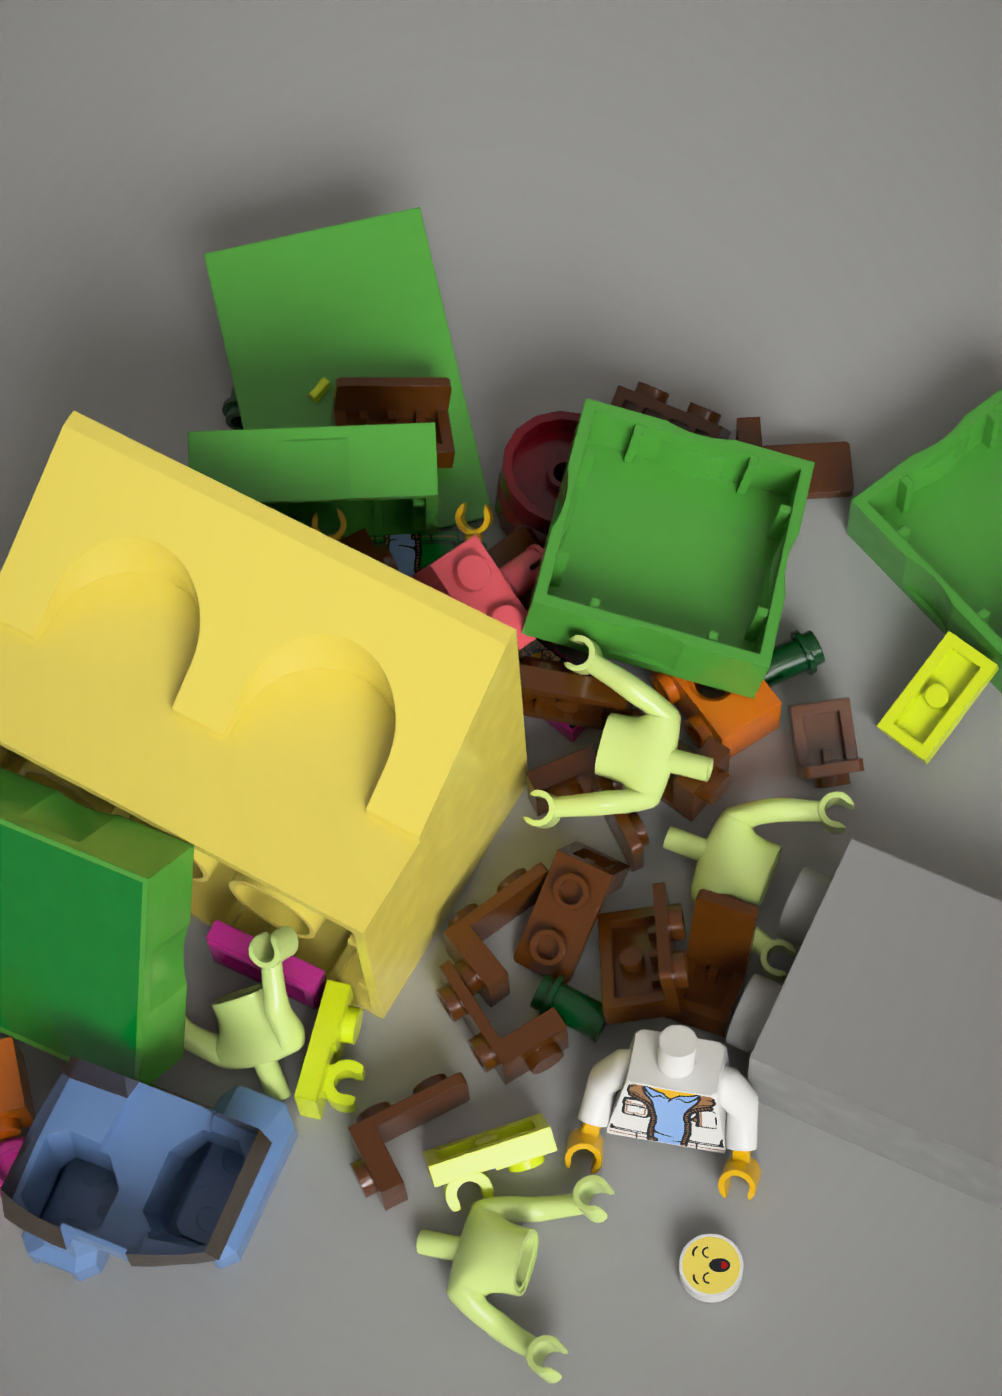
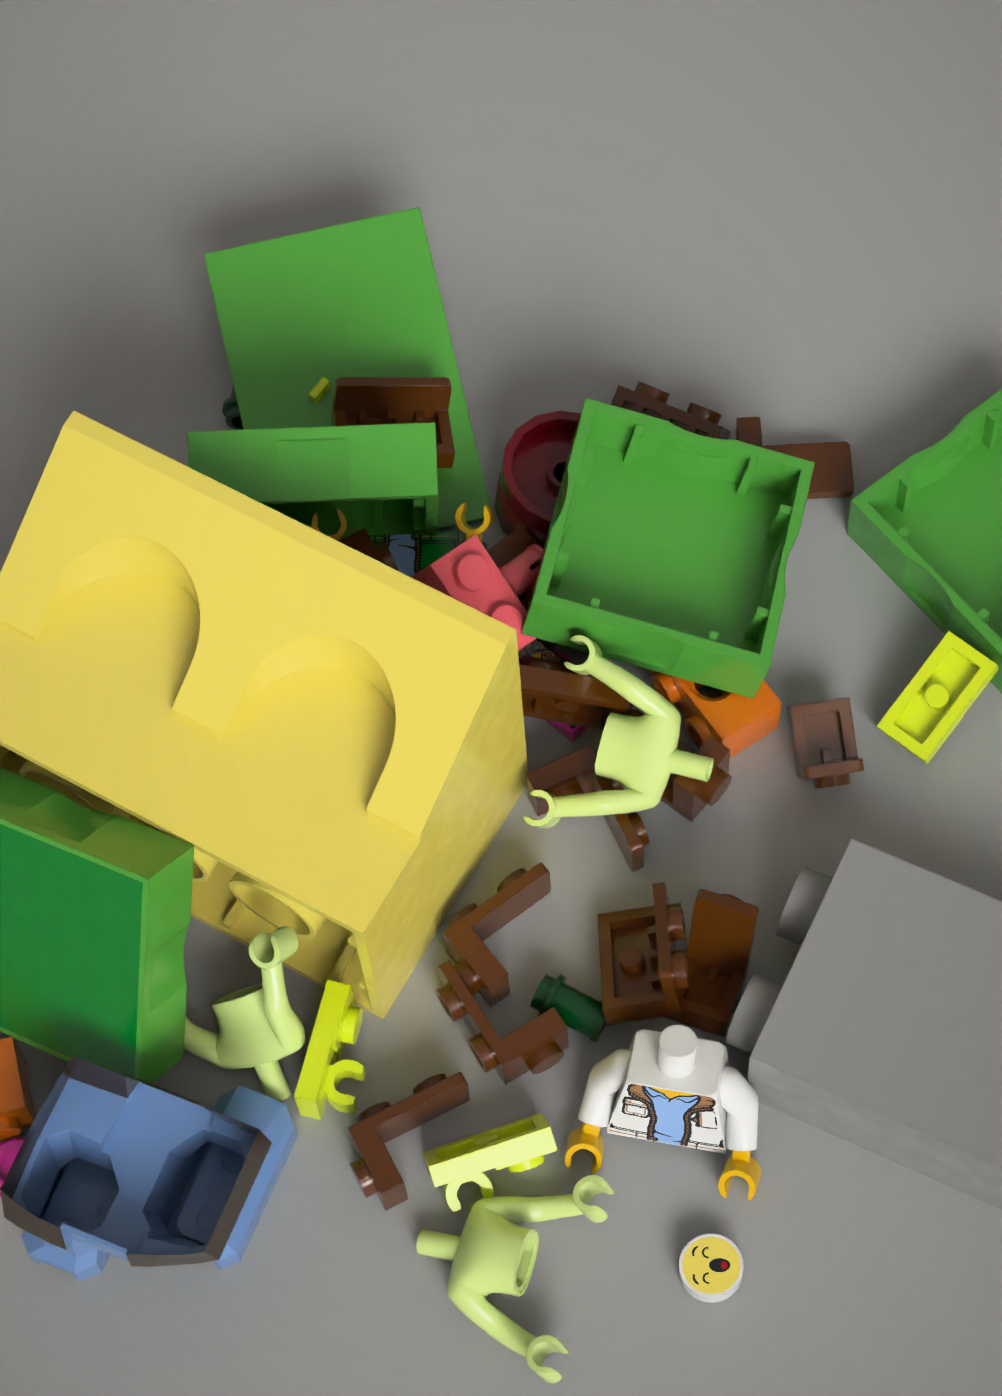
(231, 949): dark pink tile -> none
(568, 909): reddish brown bracket -> none
(742, 862): yellowish green piece -> none
(794, 657): dark green pin -> none

